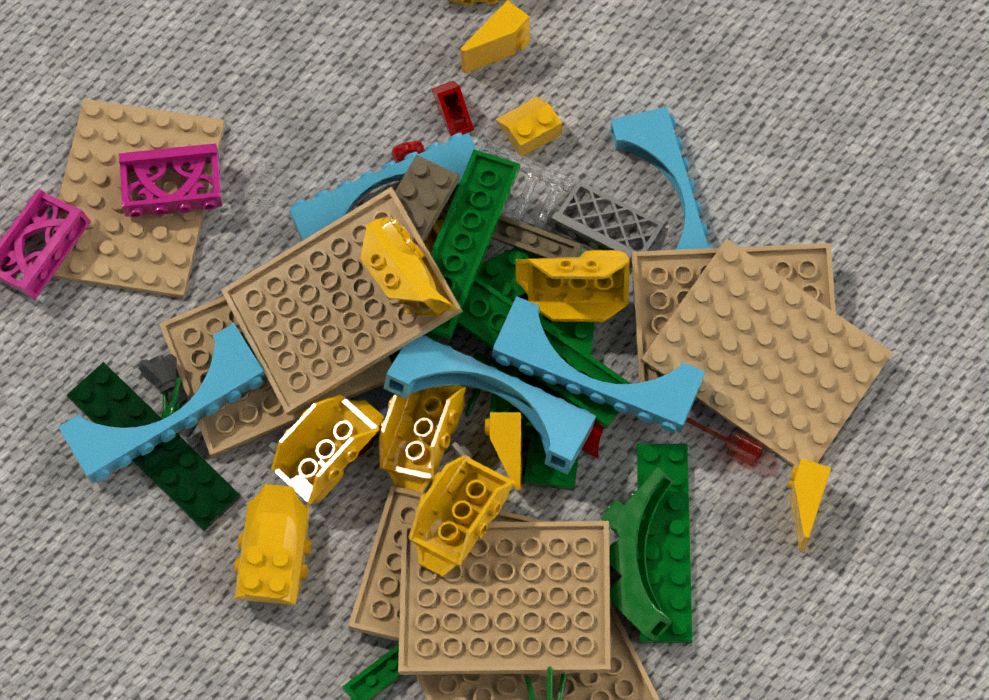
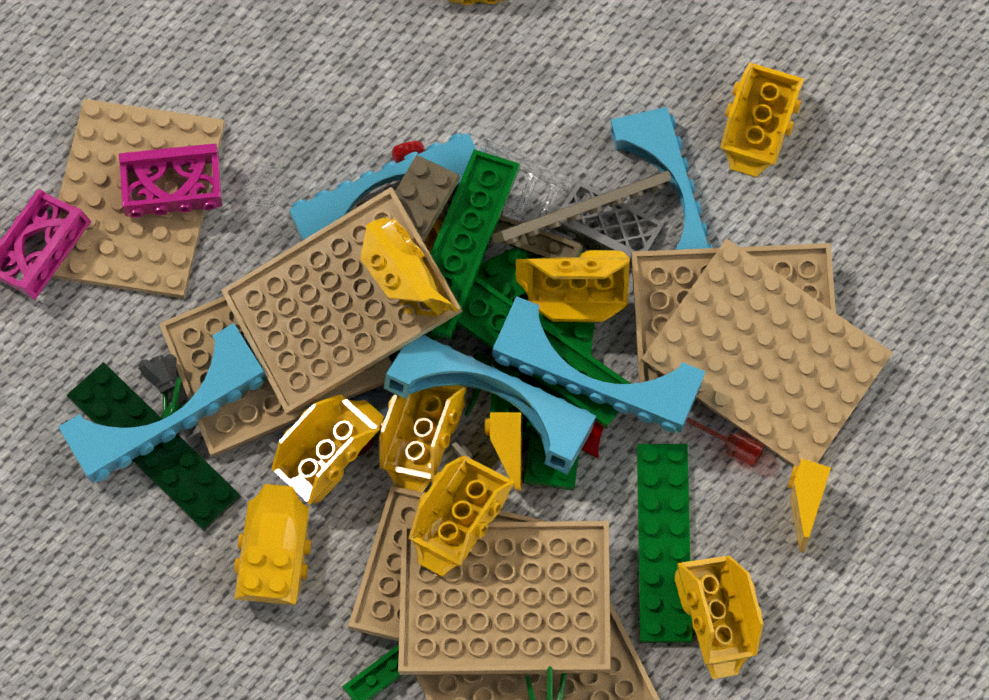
(453, 108): red arch -> none
(497, 38): yellow slope -> none
(530, 126): yellow slope -> none
(574, 211): none -> dark tan plate
(627, 555): green arch -> none
(722, 612): none -> yellow slope
(760, 118): none -> yellow slope

